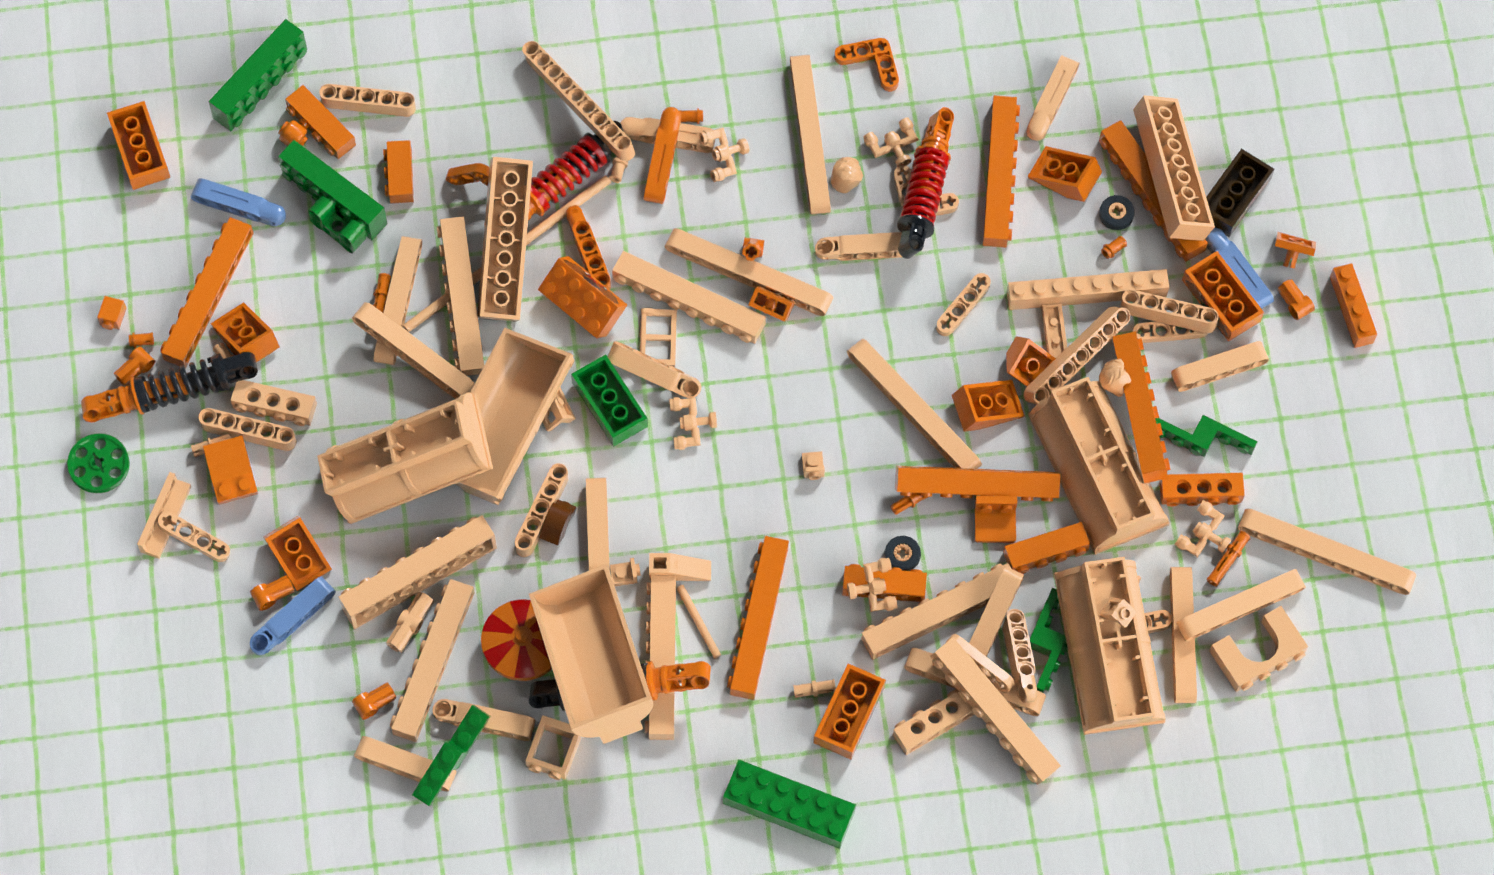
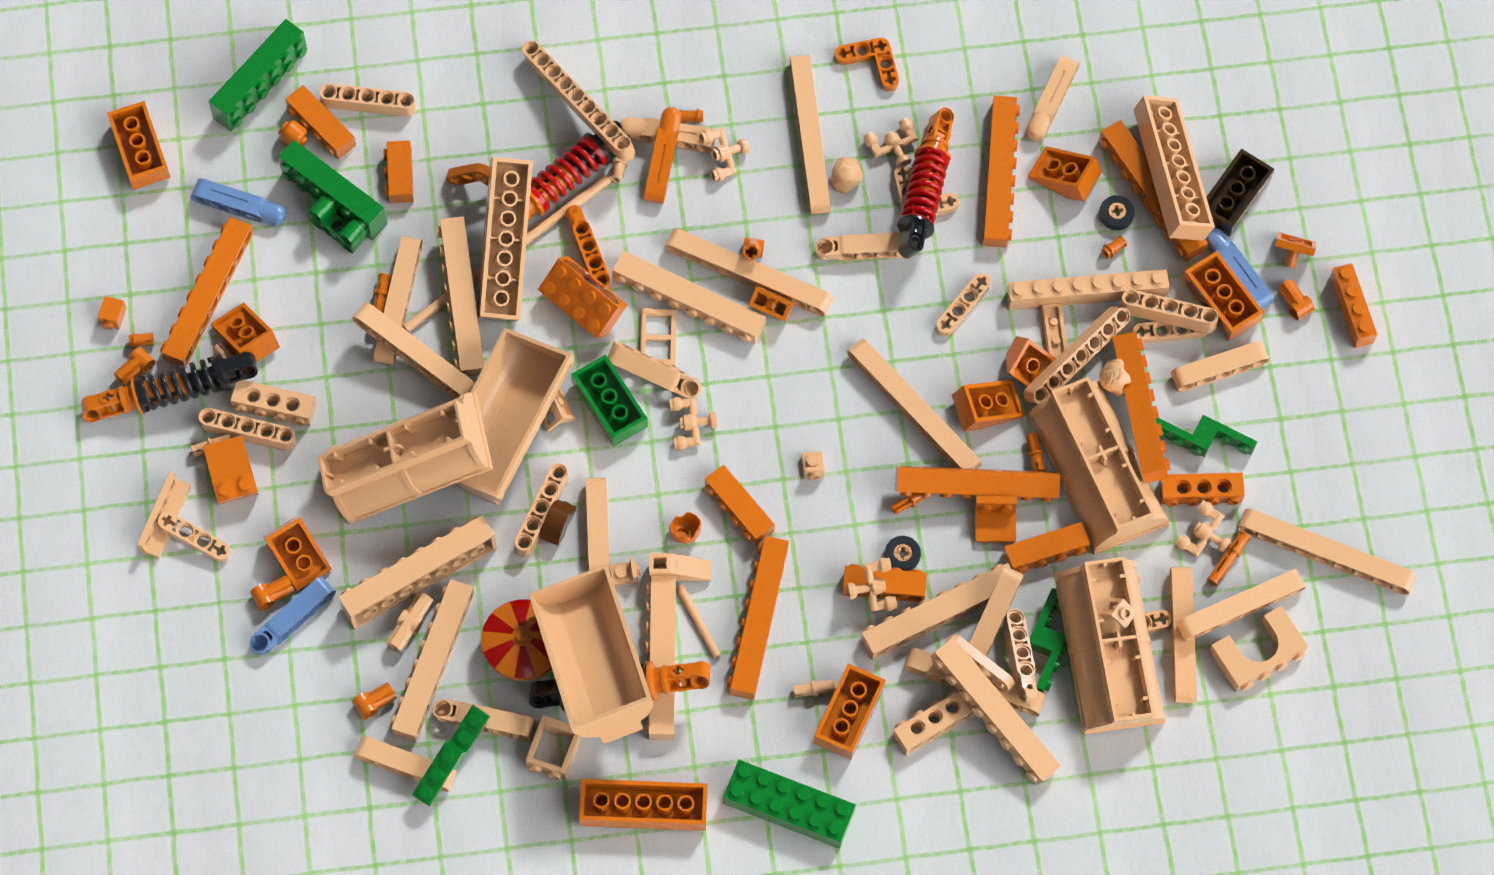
(104, 456): green wedge -> none
(643, 804): none -> orange brick
(685, 528): none -> orange hair
(739, 505): none -> orange brick
(1035, 452): none -> orange axle

